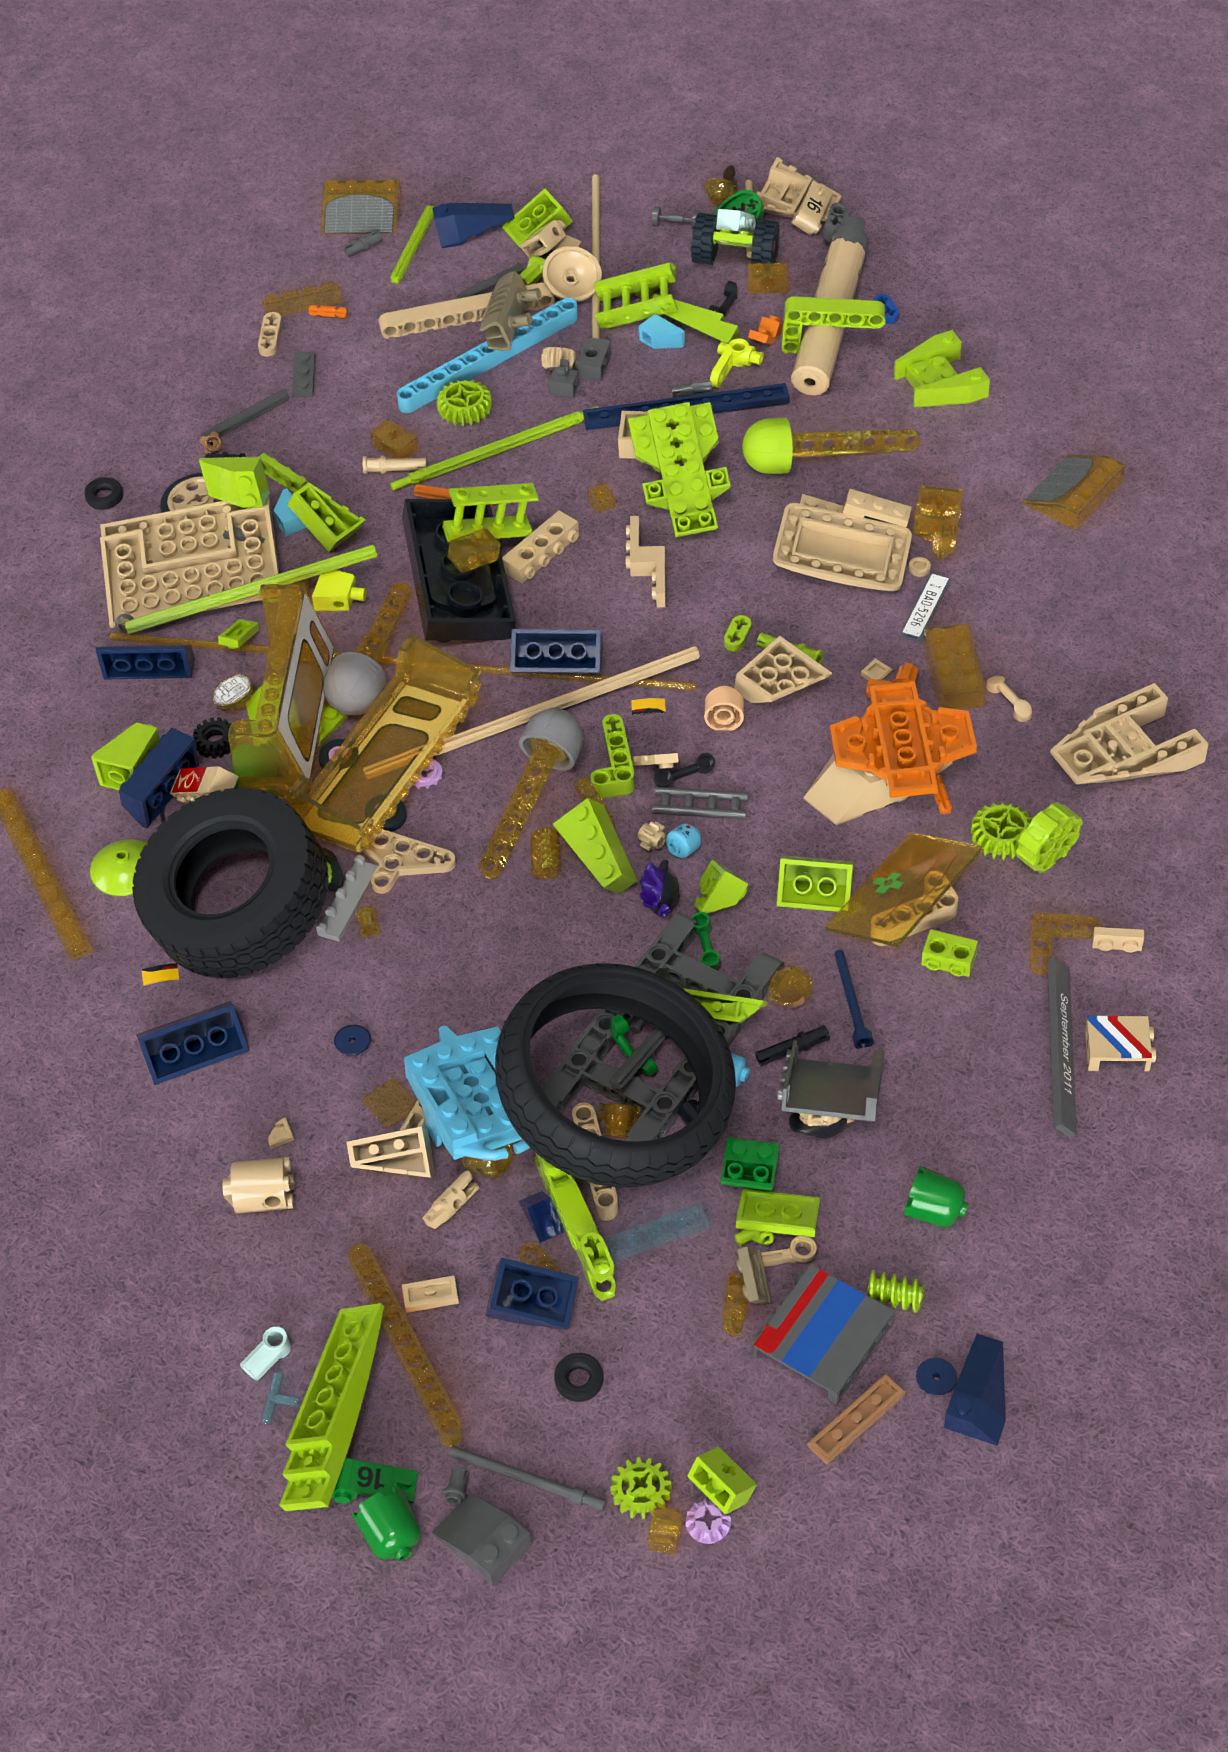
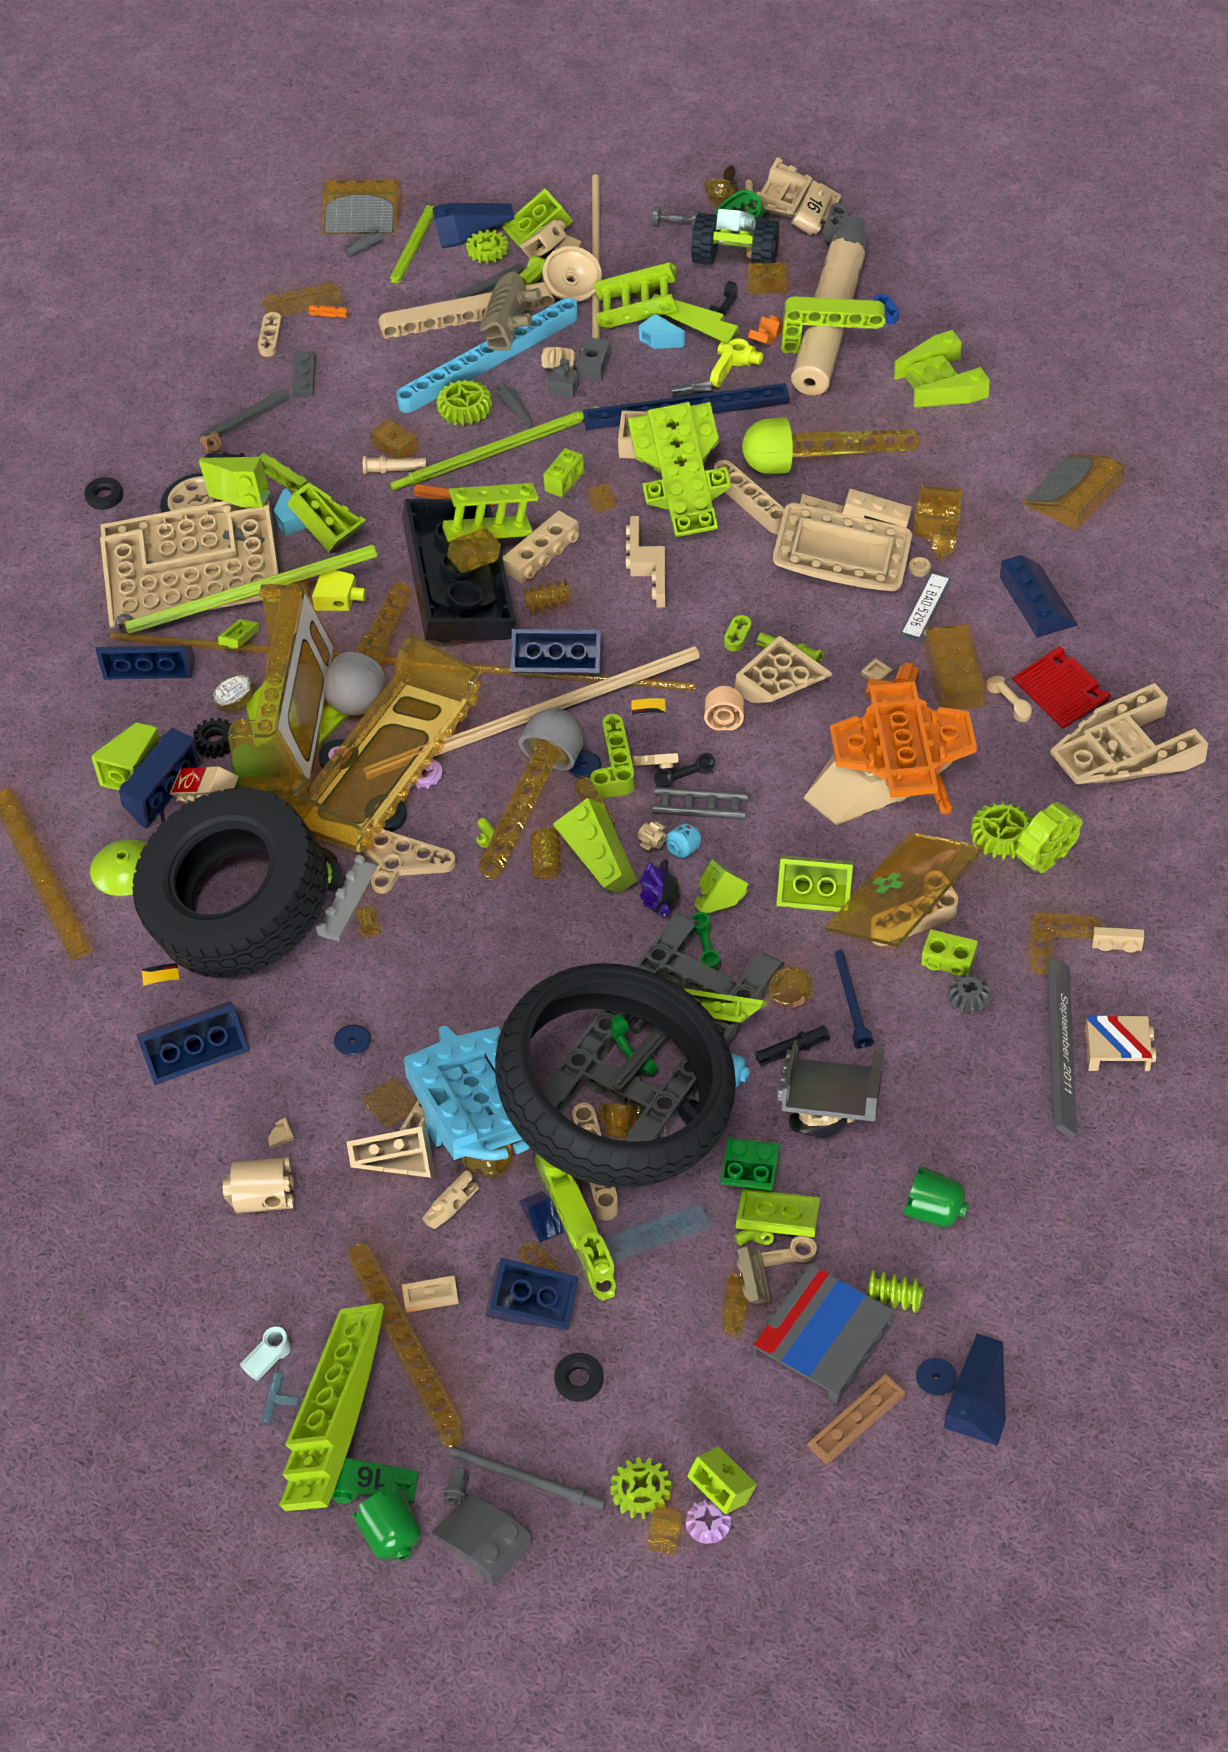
(485, 246): none -> lime gear
(487, 832): none -> lime arm
(512, 400): none -> dark grey bar
(546, 596): none -> clear yellow piece
(563, 472): none -> lime brick
(585, 758): none -> dark blue piece
(752, 498): none -> tan beam
(969, 993): none -> dark grey gear
(1035, 596): none -> dark blue slope
(1061, 688): none -> red window

